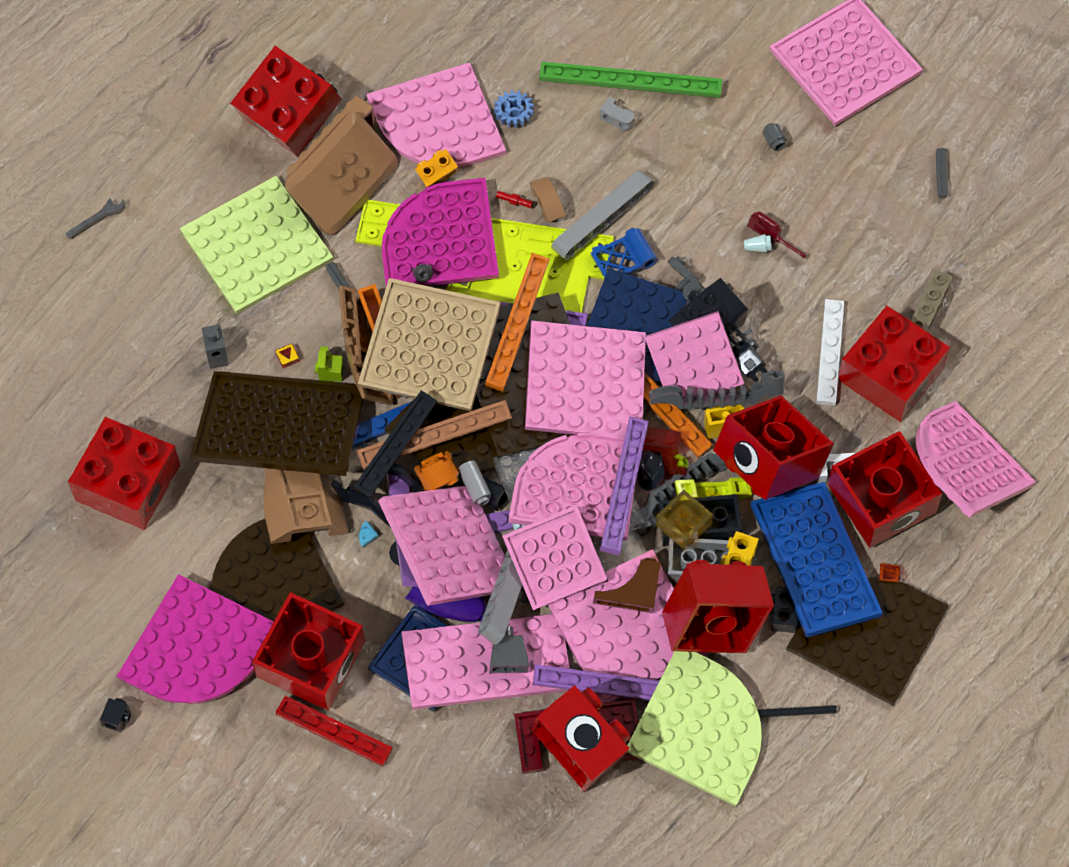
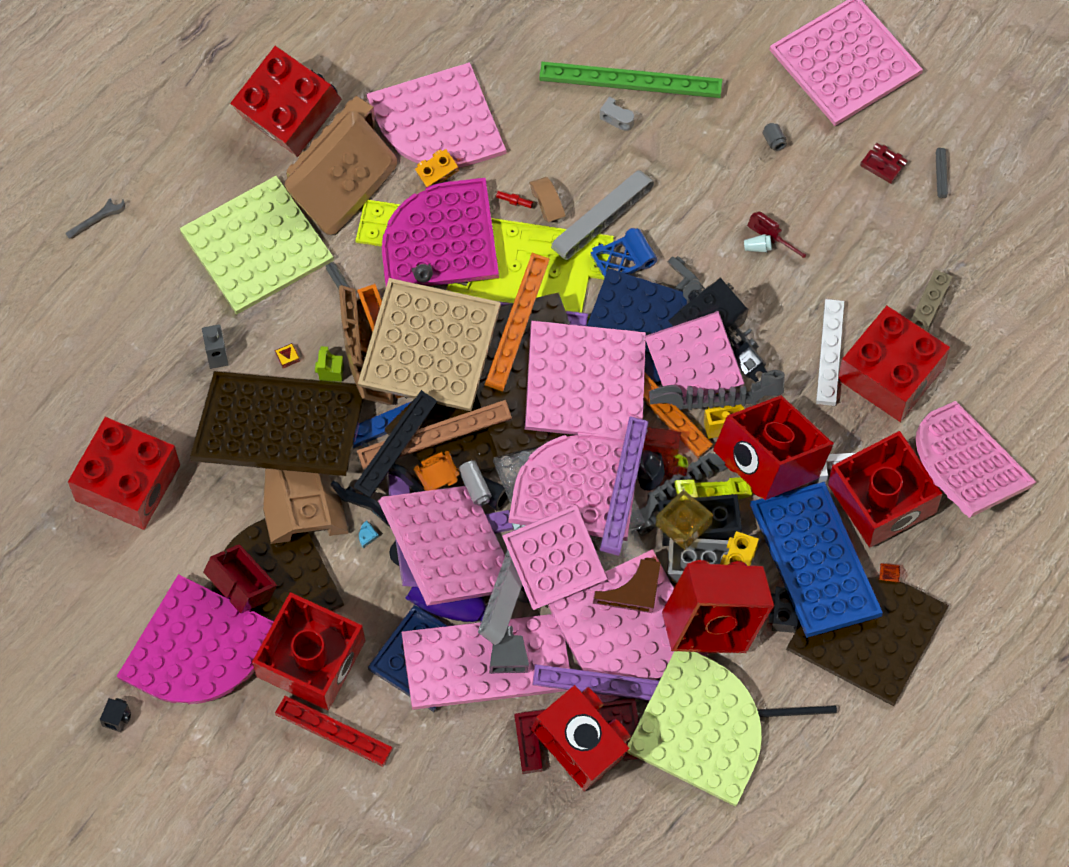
(240, 578): none -> dark red piece
(514, 108): medium blue gear -> none
(881, 166): none -> dark red plate

